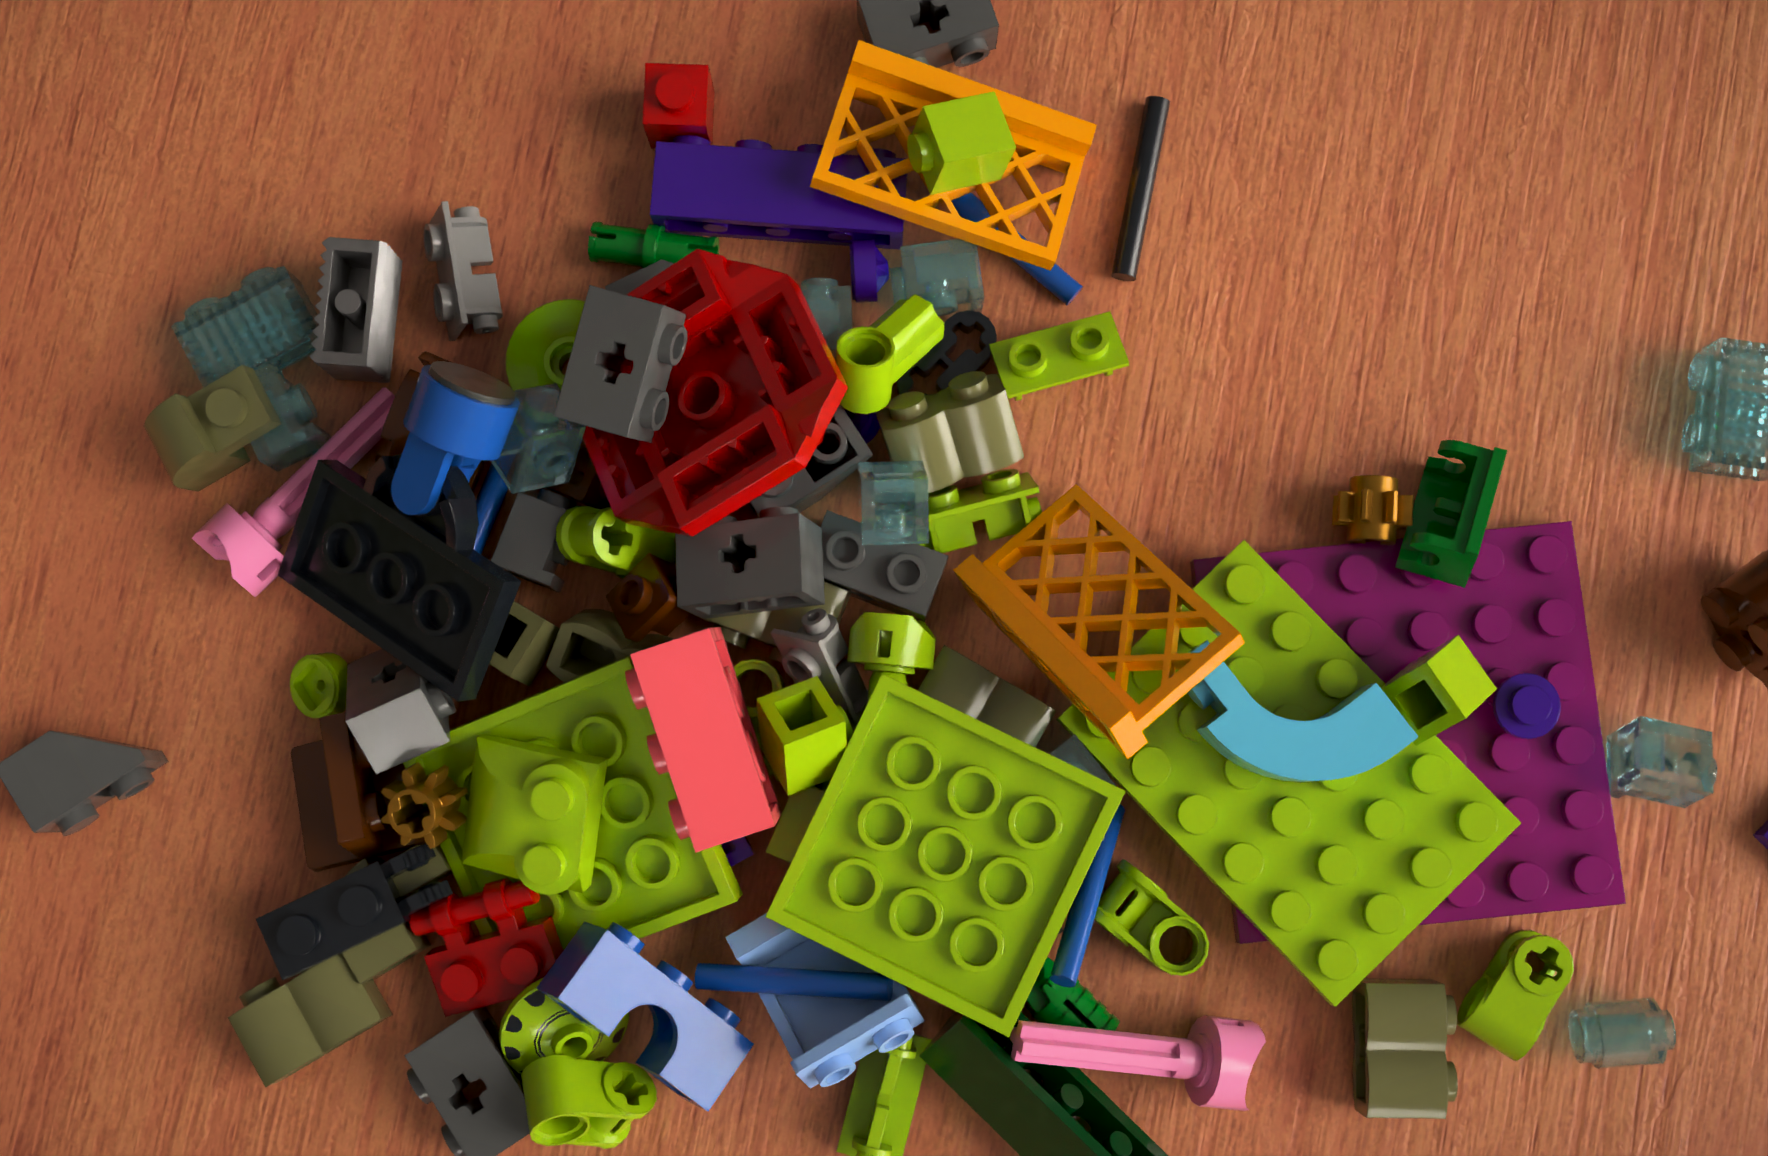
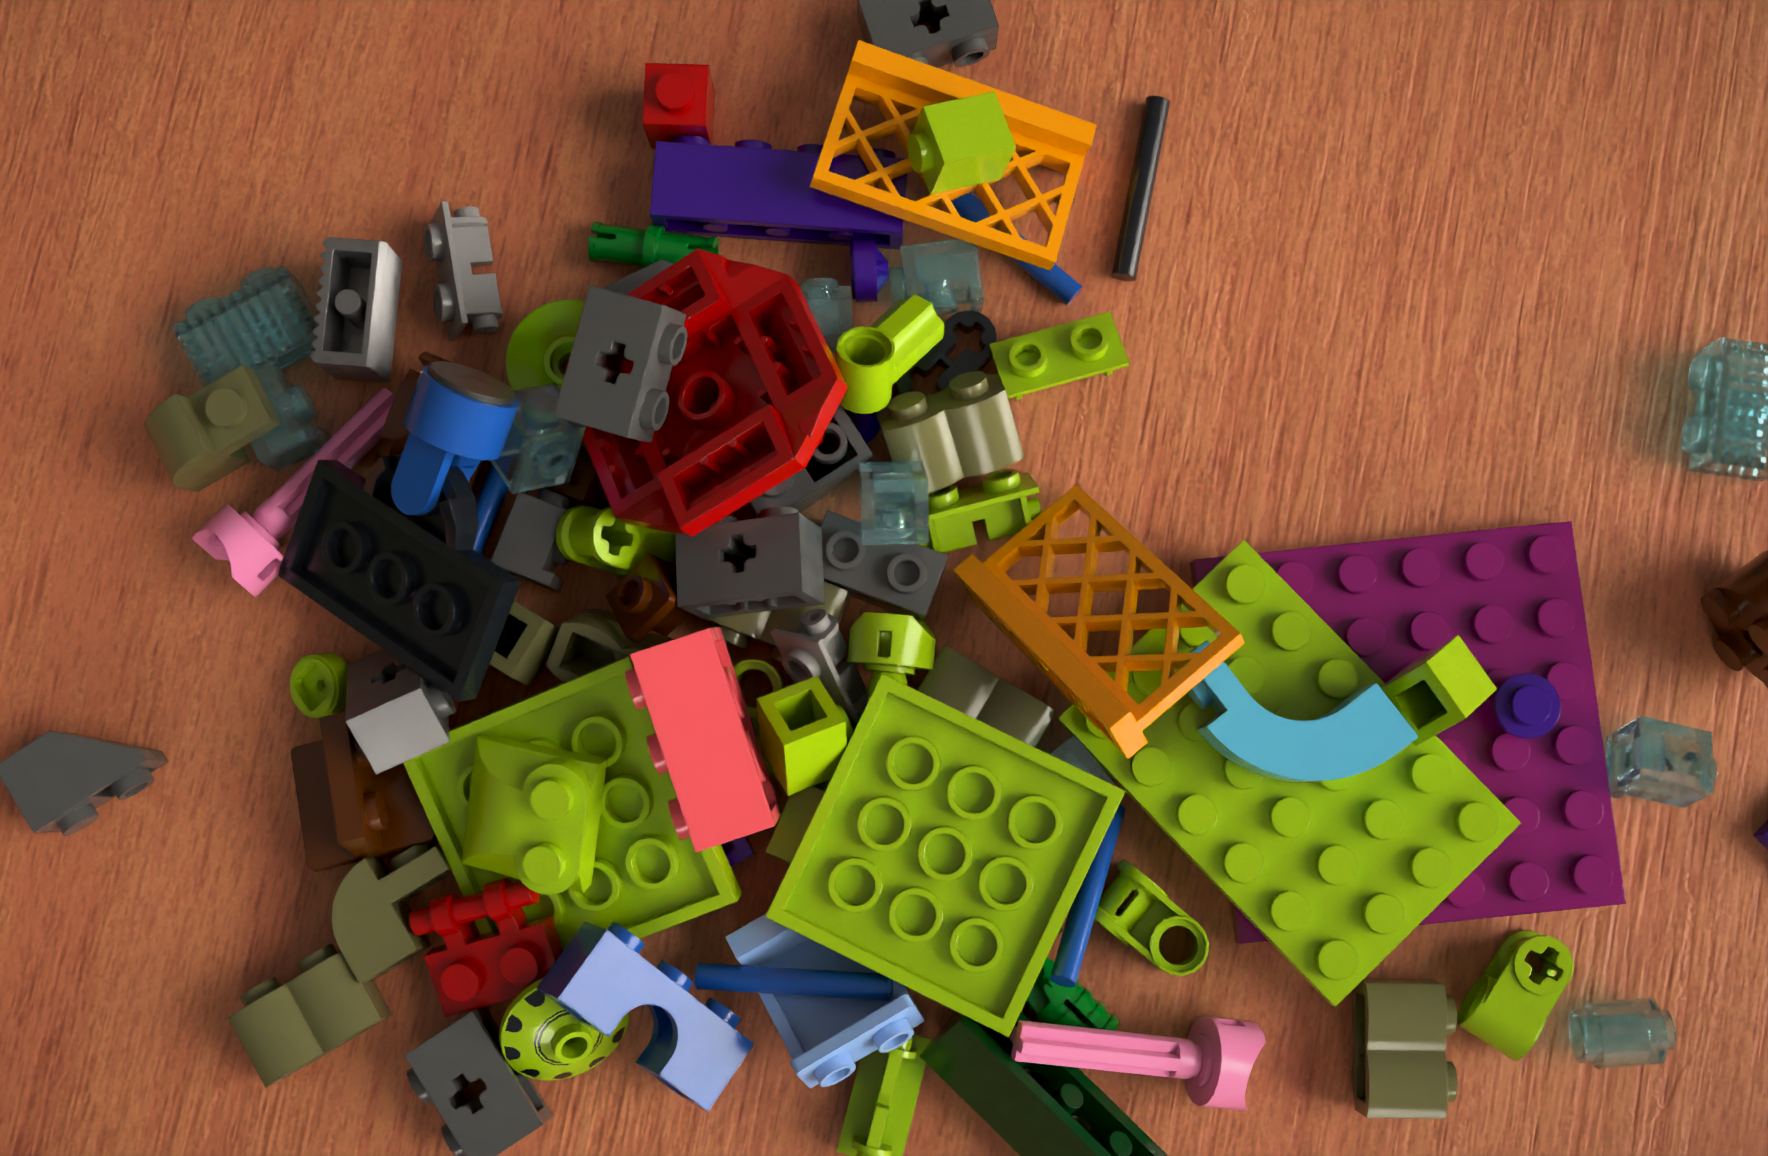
(346, 913): black hinge -> none
(409, 816): pearl gold gear -> none
(584, 1100): lime piece -> none
(1372, 509): pearl gold gear -> none
(1451, 512): green hinge -> none

